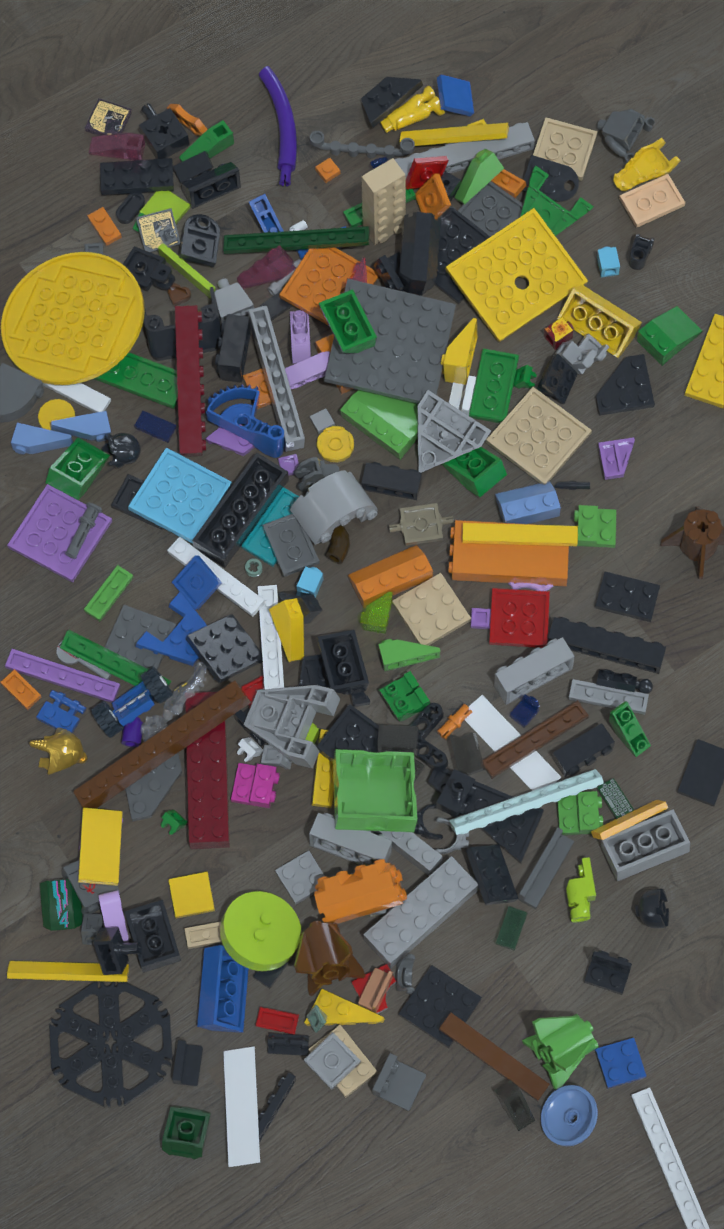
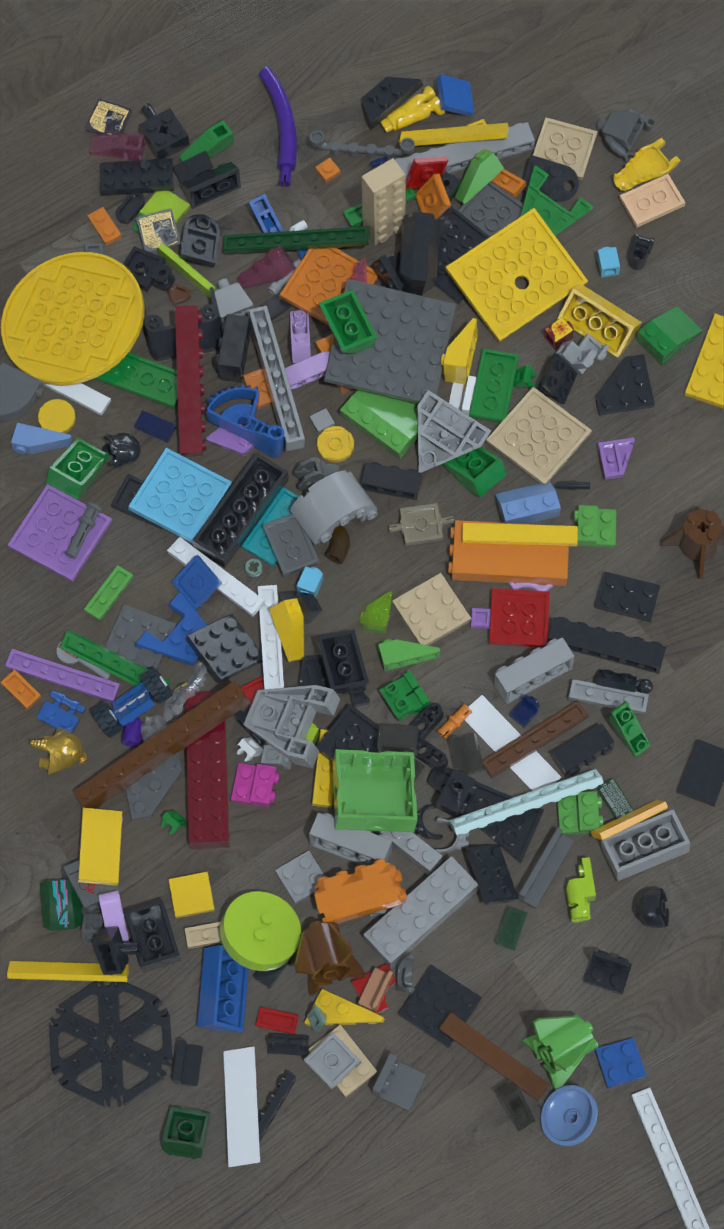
(87, 426): medium blue slope -> none
(188, 120): orange tile -> none
(289, 463): medium lavender tile -> none
(391, 575): orange slope -> none

